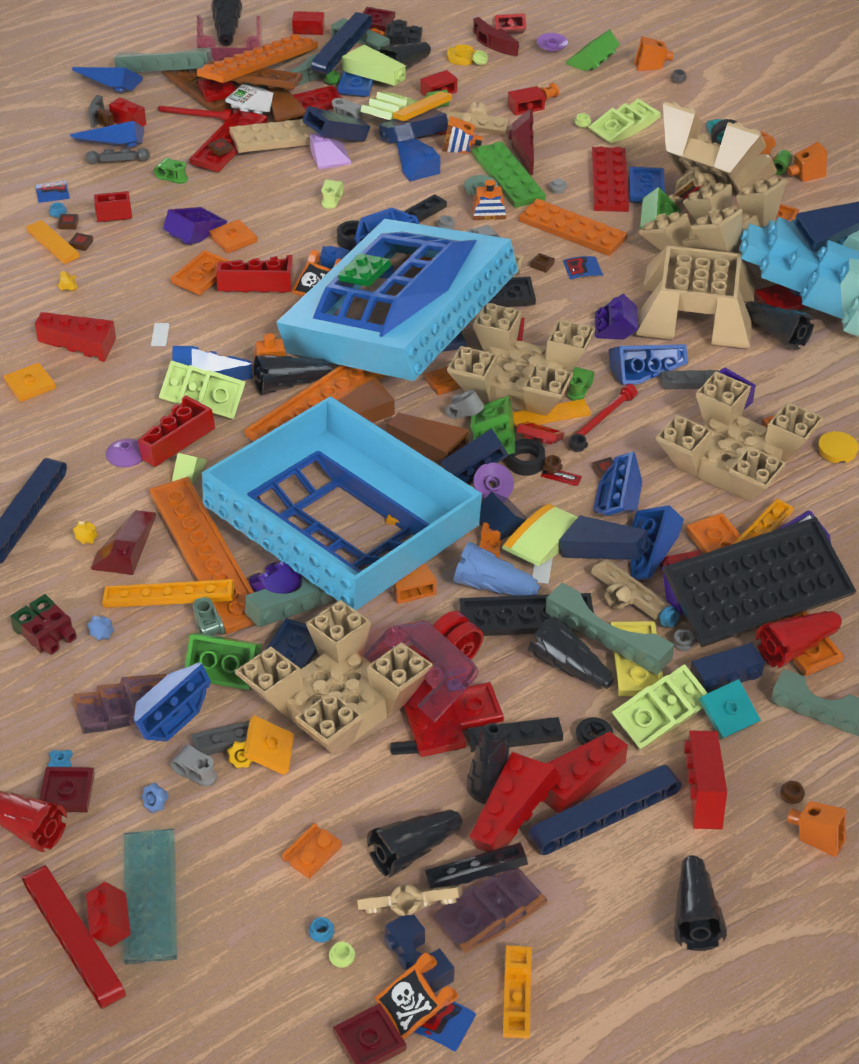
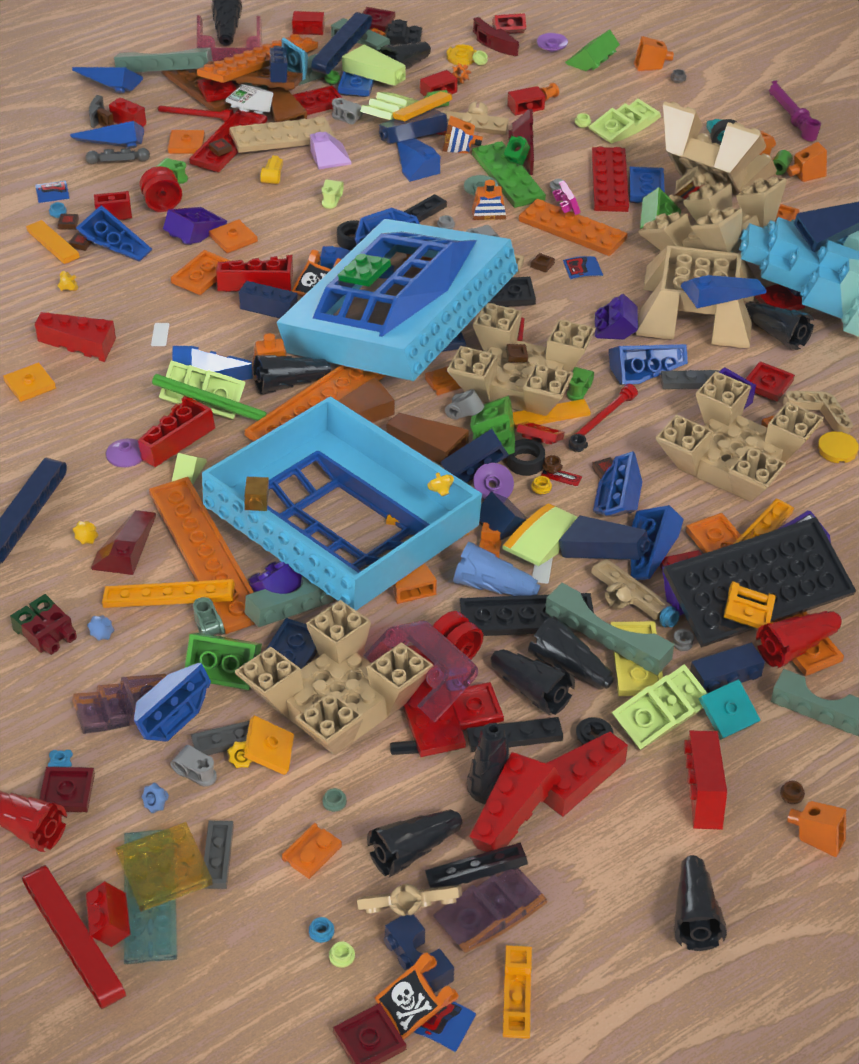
(111, 233): none -> blue wedge
(160, 189): none -> red wheel
(163, 866): none -> clear yellow plate
(185, 141): none -> orange plate
(208, 397): none -> bright green axle
(218, 852): none -> dark grey plate
(256, 493): none -> pearl gold brick
(266, 299): none -> dark blue brick
(272, 171): none -> yellow piece
(278, 64): none -> dark blue arch
(296, 58): none -> medium azure slope
(334, 800): none -> sand green plate
(335, 124): dark blue slope -> none
(441, 484): none -> yellow piece
(464, 76): none -> orange gear
(517, 156): none -> green brick
(517, 353): none -> reddish brown tile
(537, 681): none -> black cone
(541, 485): none -> yellow plate
(568, 198): none -> dark pink plate
(604, 809): dark blue beam -> none
(719, 289): none -> blue wedge
(747, 611): none -> light orange plate
(770, 381): none -> red plate
(799, 116): none -> magenta piece
(825, 403): none -> tan beam

